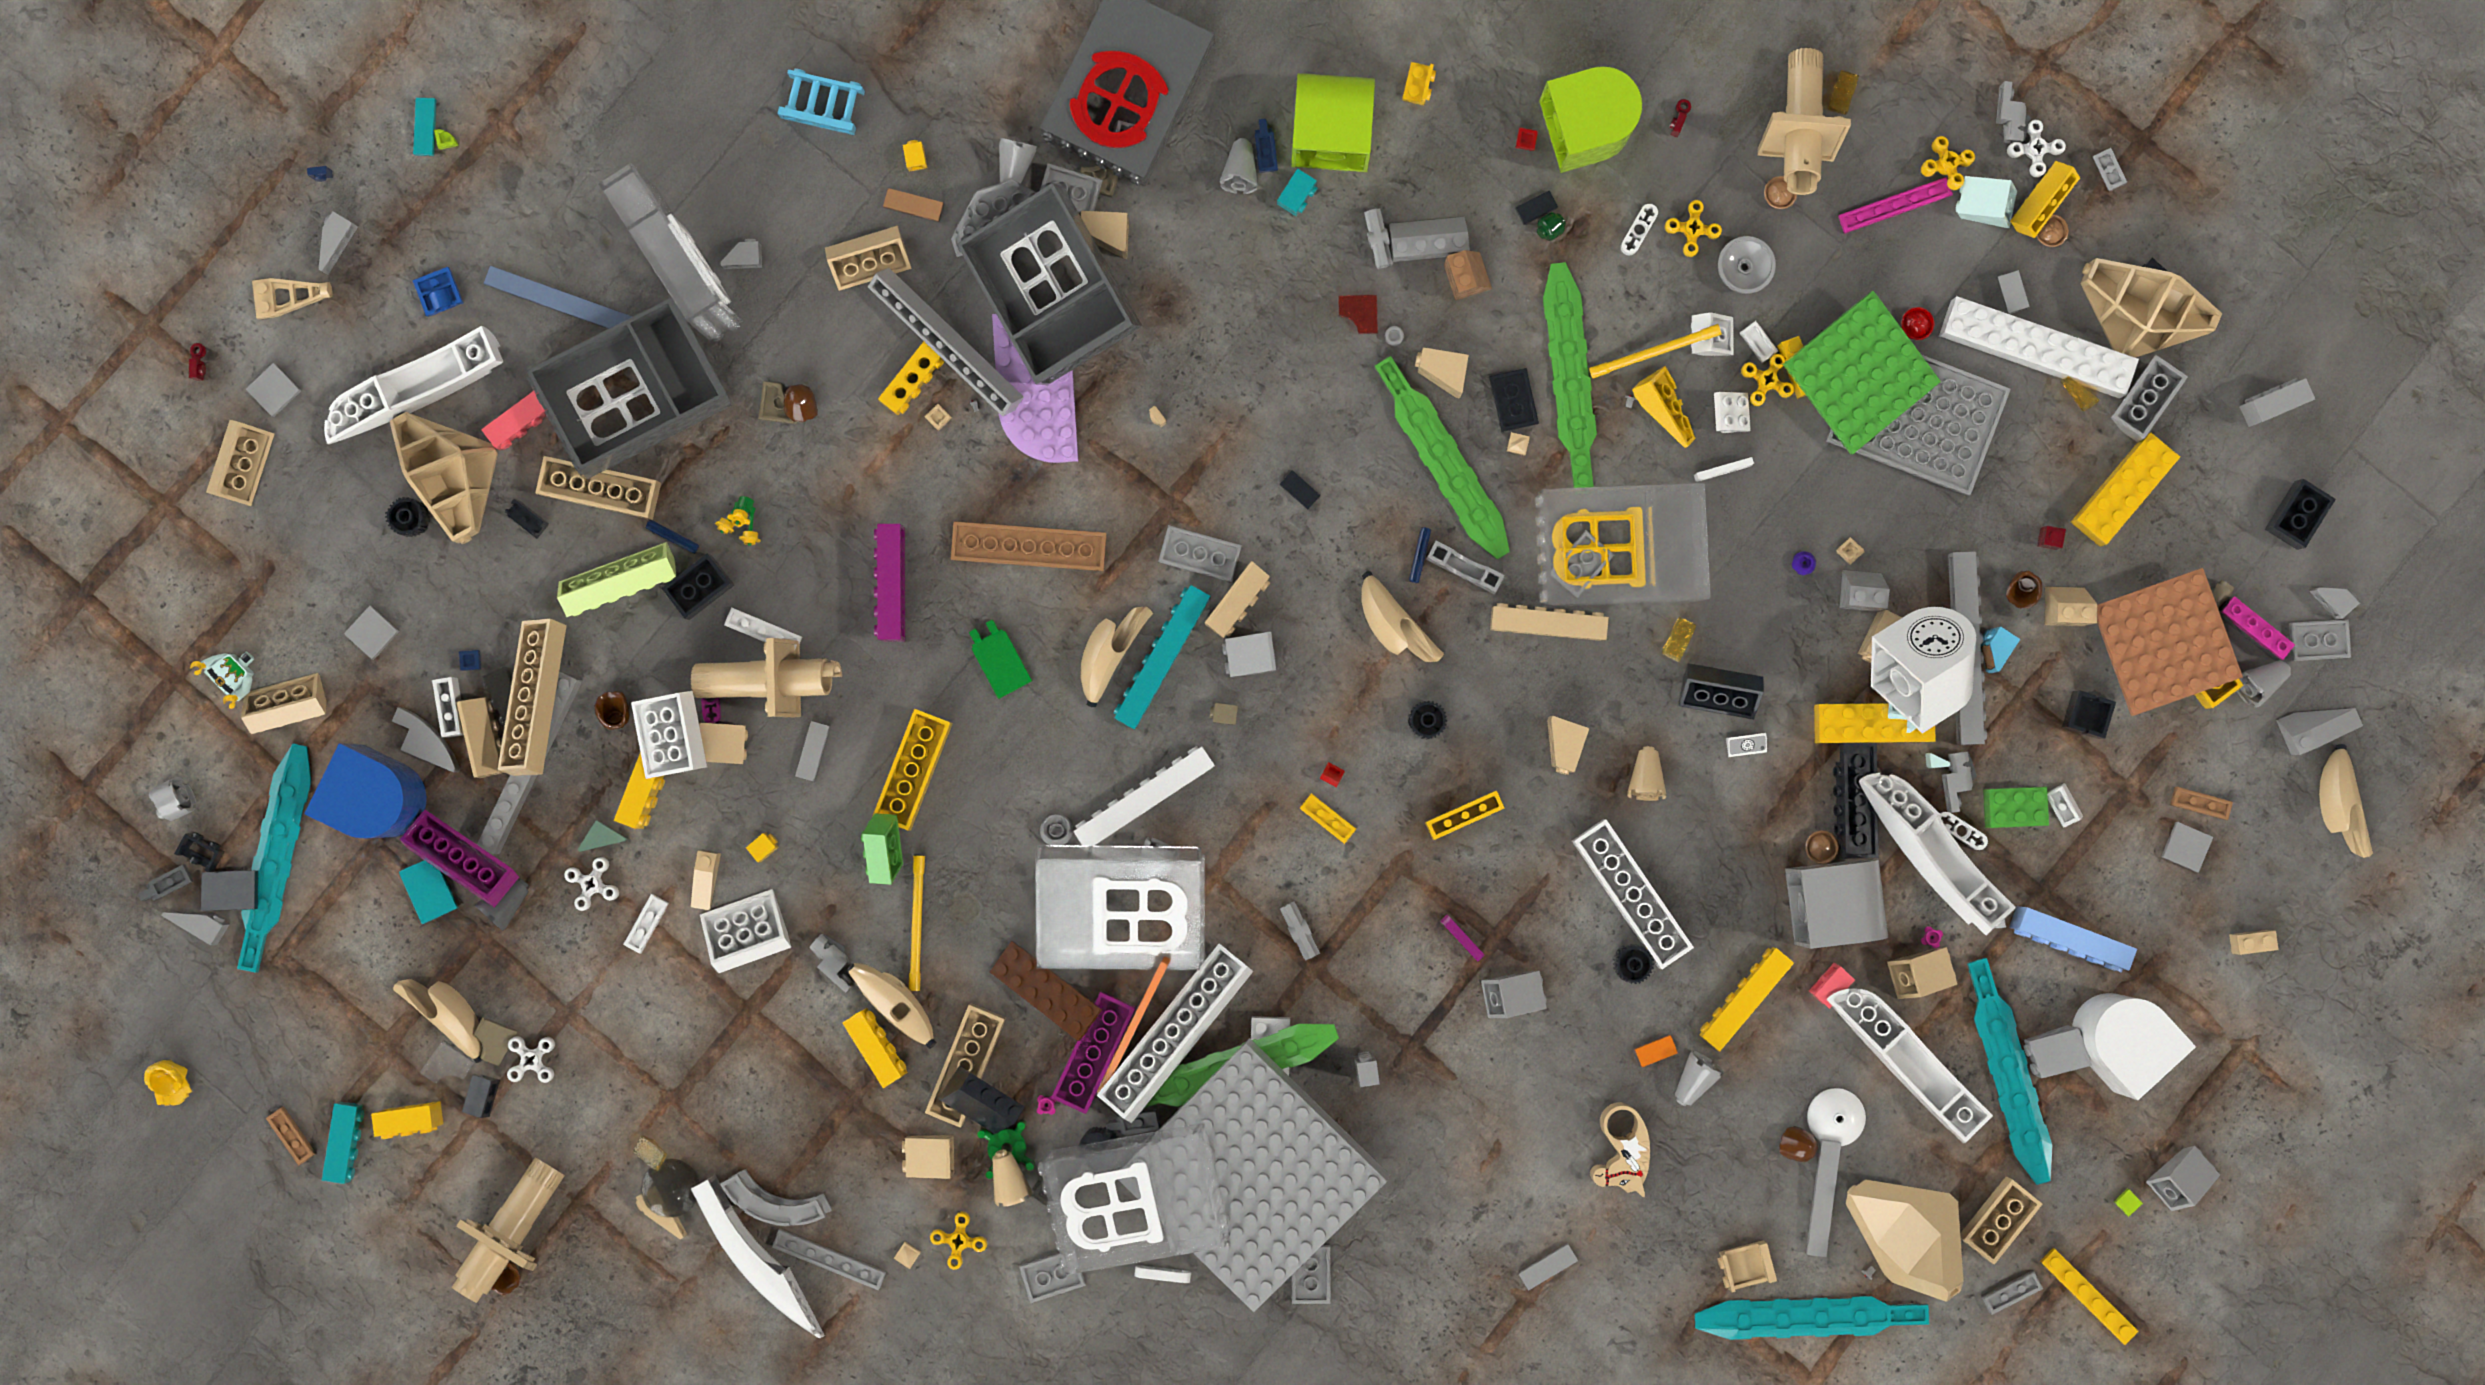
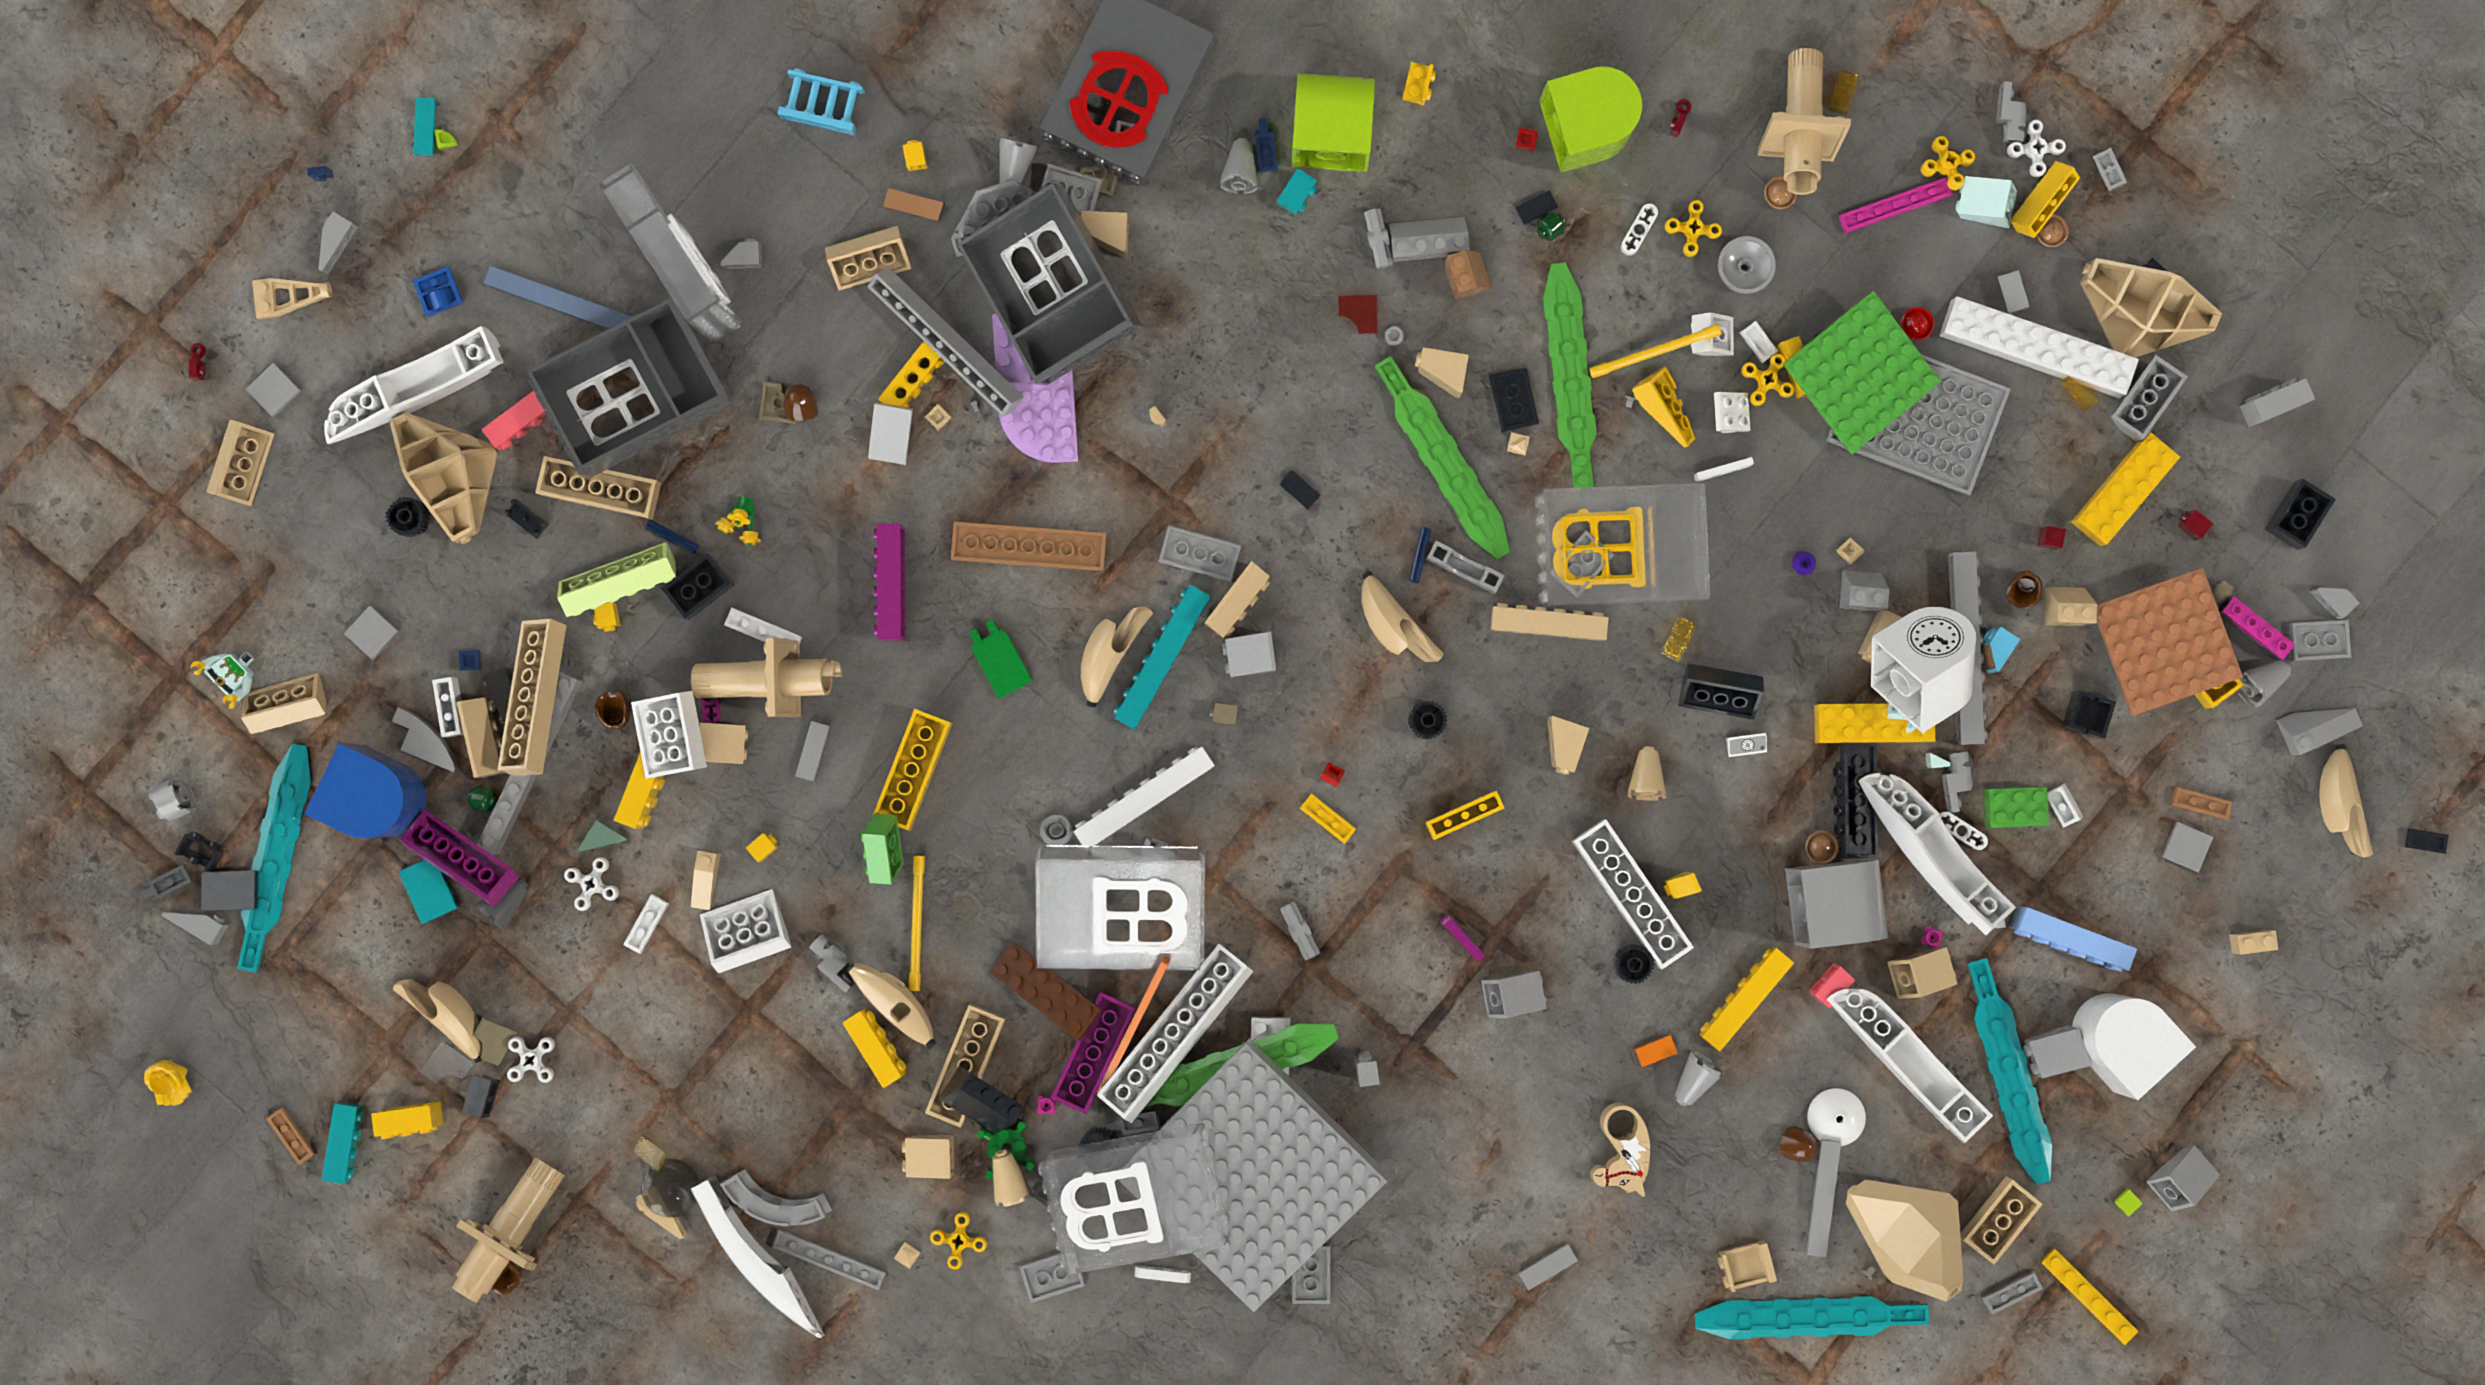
(482, 799): none -> dark green head
(606, 617): none -> yellow brick
(890, 433): none -> tile
(1681, 885): none -> yellow slope
(2194, 524): none -> dark red brick
(2426, 841): none -> black tile

